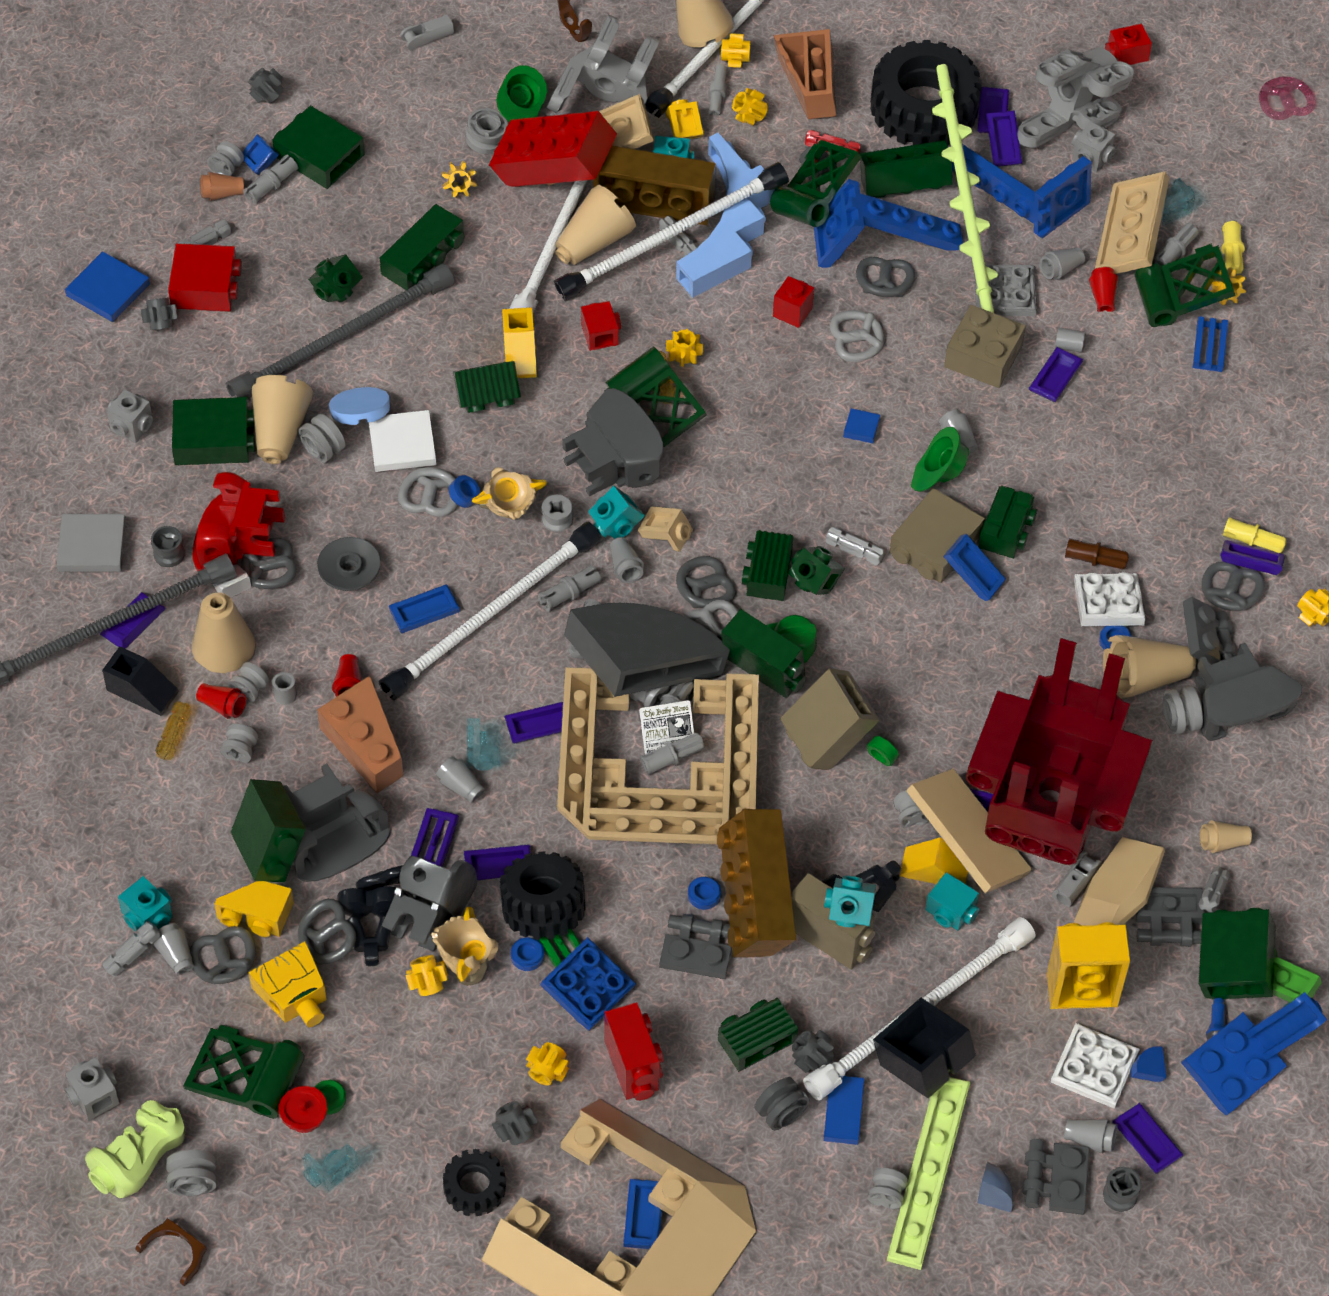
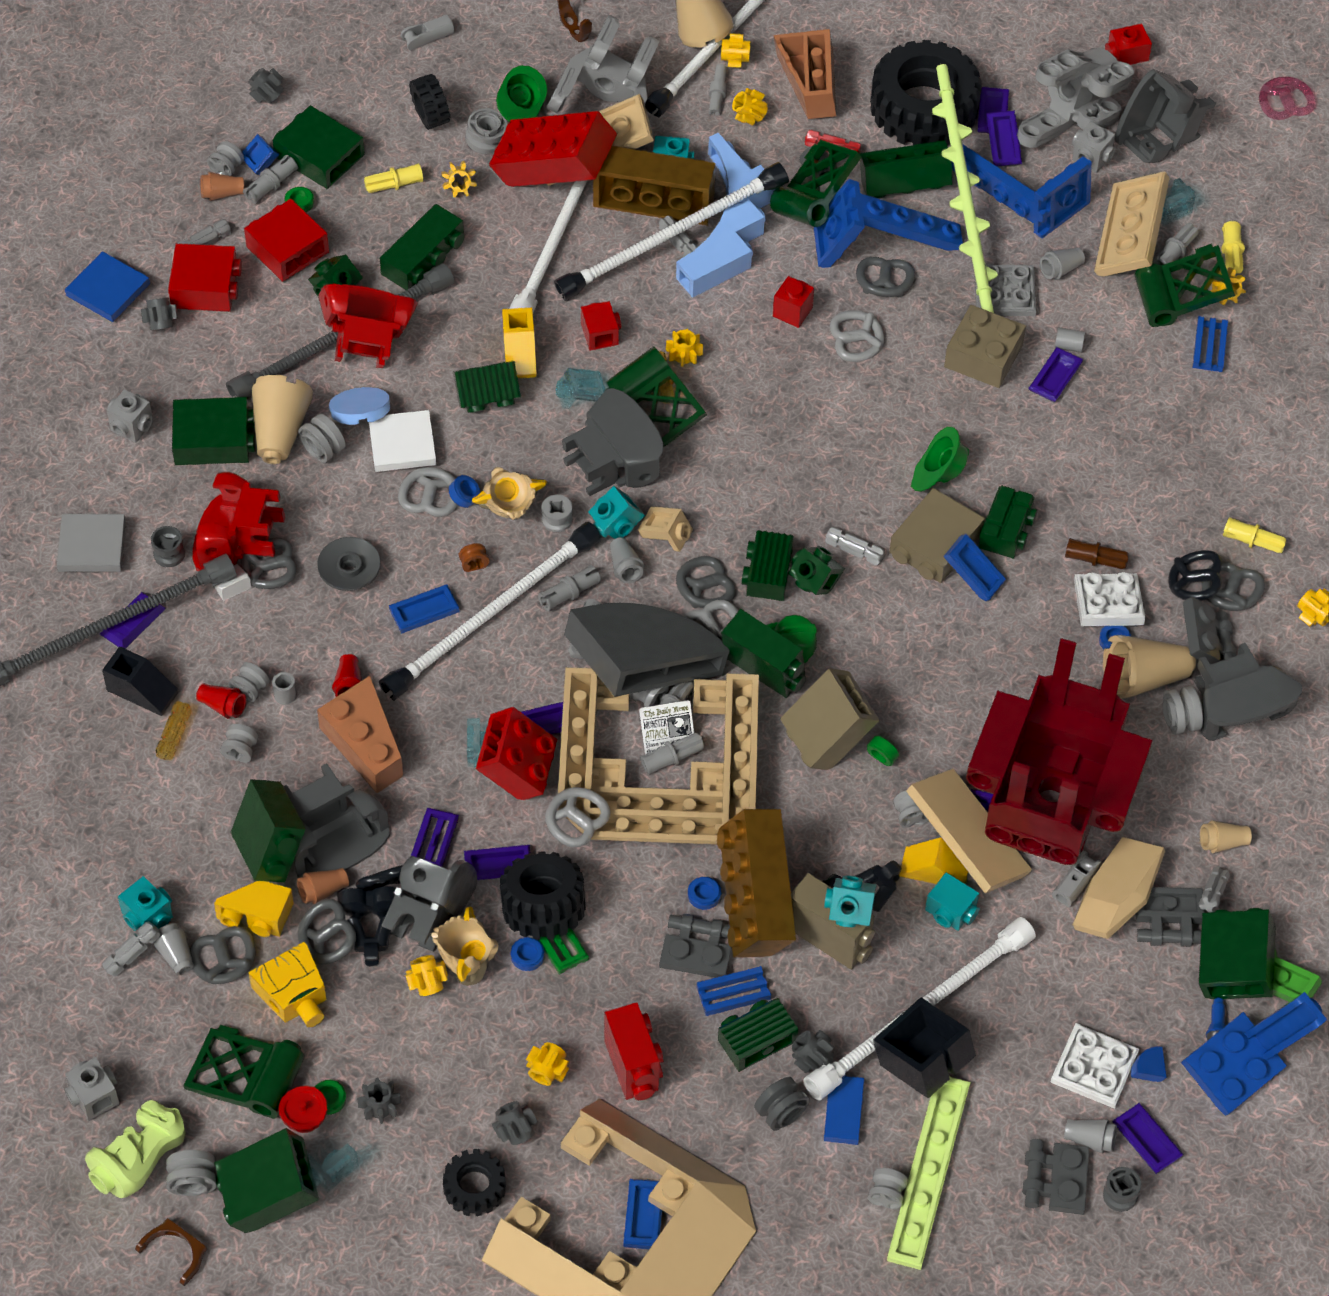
(221, 635): tan cone -> none
(266, 1181): none -> dark green brick
(286, 240): none -> red brick
(302, 197): none -> green tile
(321, 884): none -> nougat cone
(365, 319): none -> red piece
(379, 1109): none -> dark grey gear
(393, 178): none -> light yellow axle
(429, 101): none -> black tyre
(458, 778): light grey cone -> none
(473, 557): none -> dark orange bush
(516, 754): none -> red brick
(576, 815): none -> light grey piece
(579, 385): none -> clear light blue bracket
(587, 984): blue tile -> none
(594, 226): tan cone -> none
(684, 119): yellow bracket -> none
(730, 979): none -> blue tile
(861, 425): blue tile -> none
(960, 422): light grey cone -> none
(995, 1189): sand blue brick -> none
(1088, 966): yellow brick -> none
(1104, 287): red cone -> none
(1165, 104): none -> dark grey piece
(1193, 576): none -> black piece
(1252, 557): dark purple tile -> none

